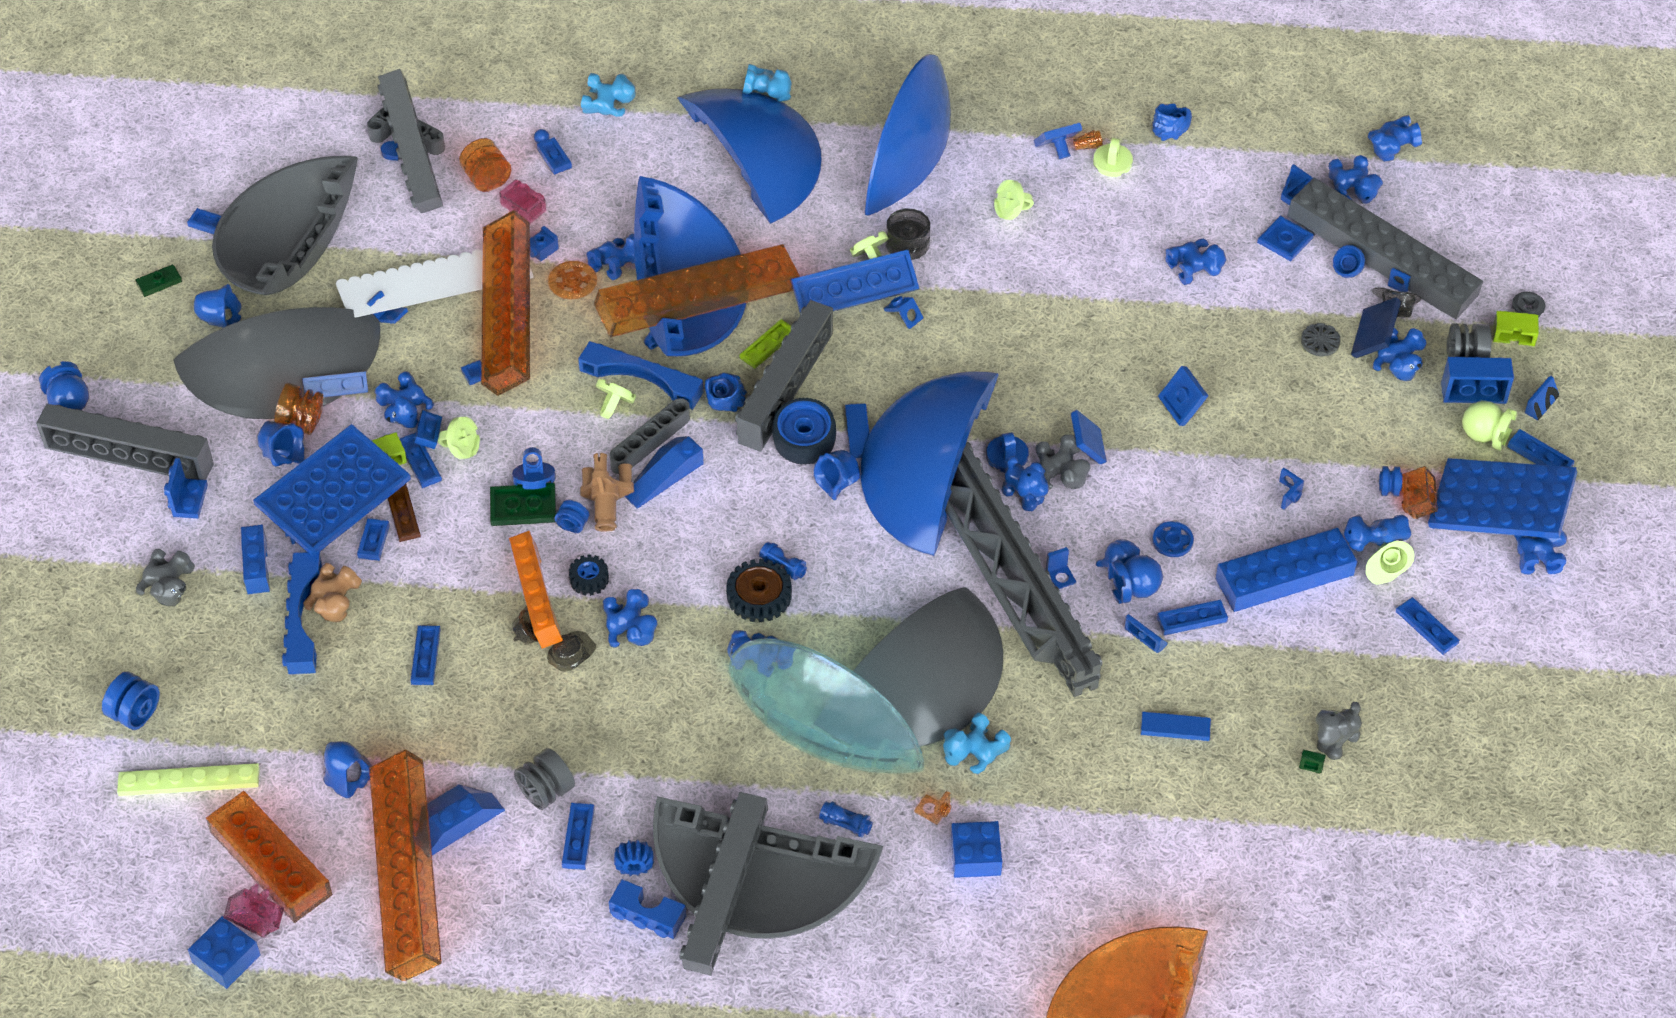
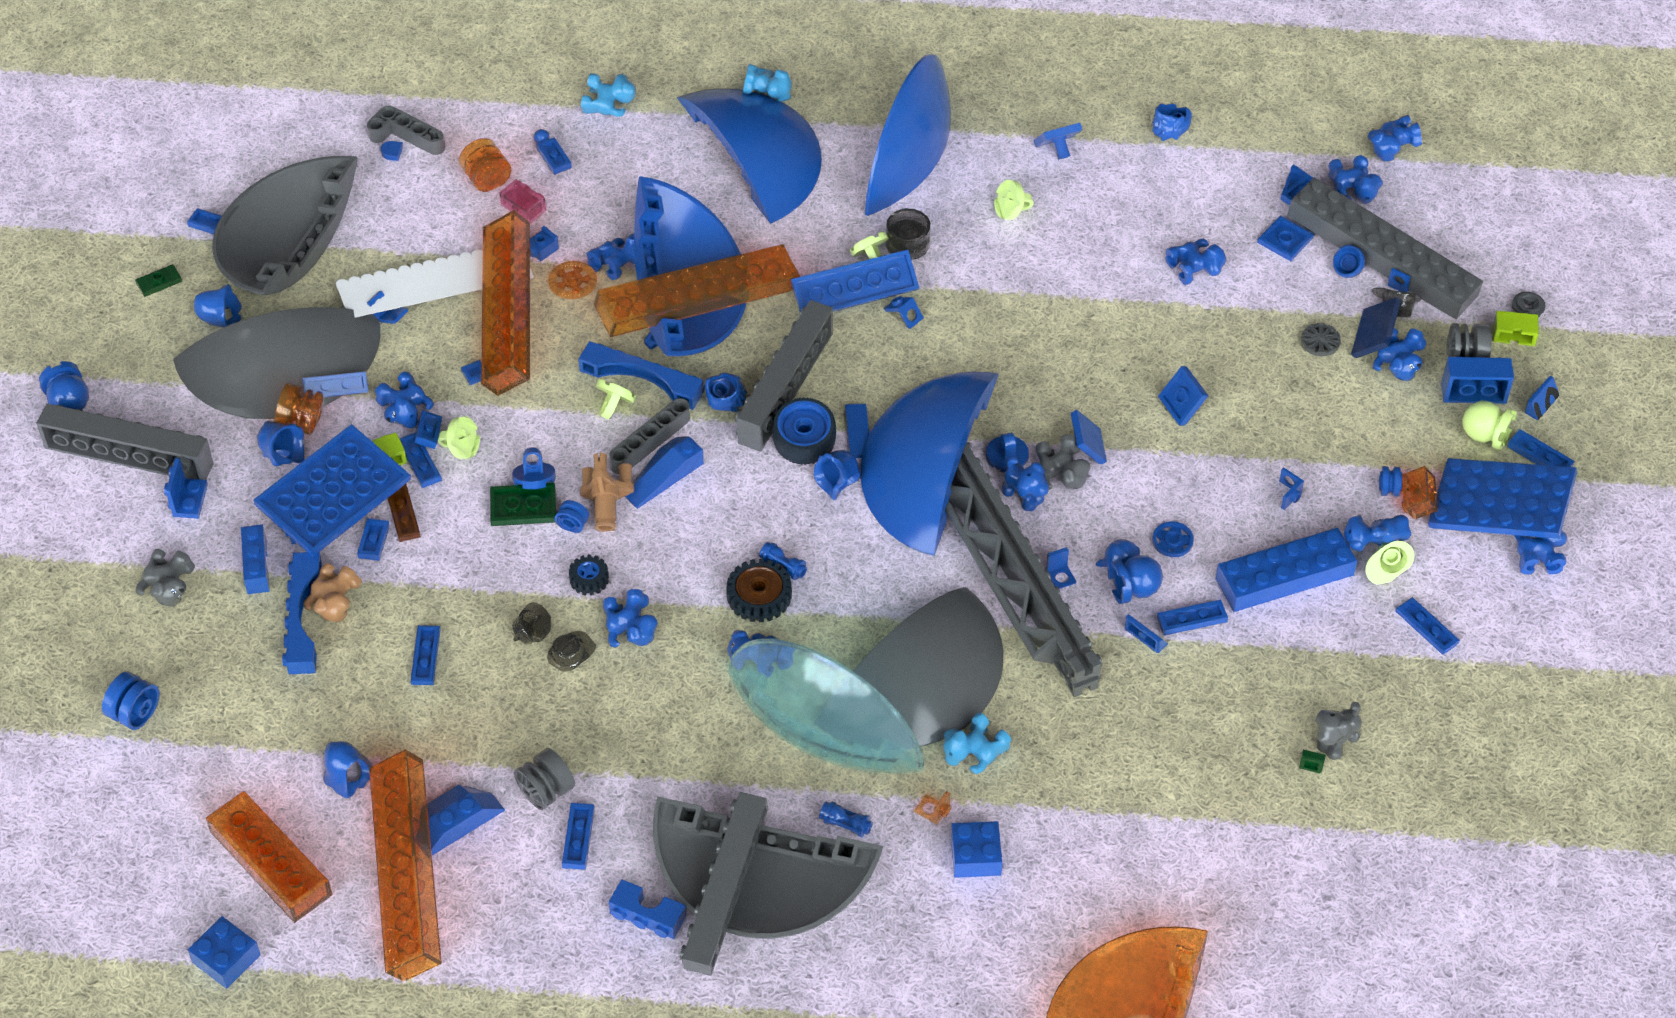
(188, 779): yellowish green plate -> none
(254, 911): clear pink brick -> none
(410, 141): dark grey brick -> none
(534, 589): orange arch -> none
(633, 858): blue gear -> none
(766, 344): lime tile -> none
(1090, 140): clear orange cone -> none
(1113, 159): yellowish green tile -> none
(1175, 726): blue tile -> none

